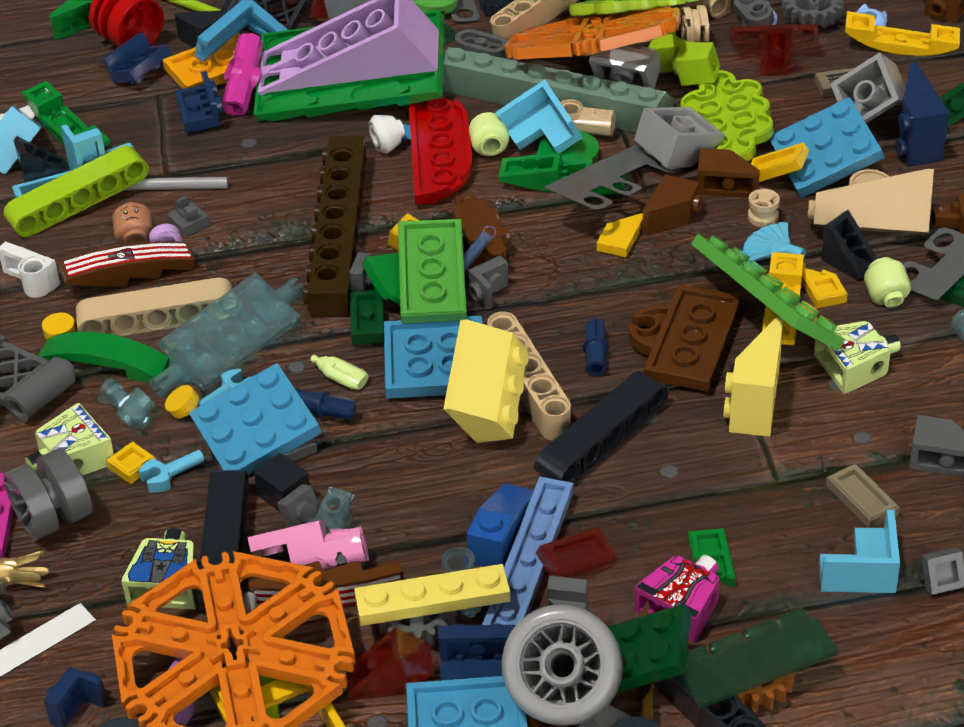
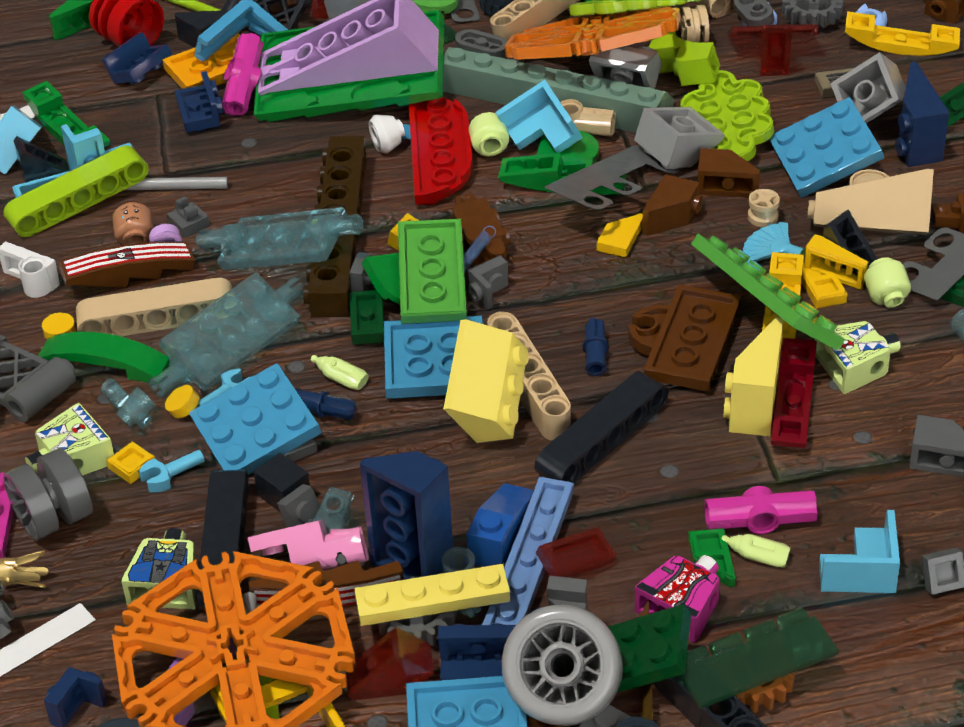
(280, 238): none -> clear light blue plate
(407, 511): none -> dark blue slope
(759, 549): none -> yellowish green piece
(760, 510): none -> dark pink piece
(781, 161): yellow tile -> none
(794, 393): none -> dark red slope
(821, 253): none -> yellow slope
(861, 495): dark tan tile -> none

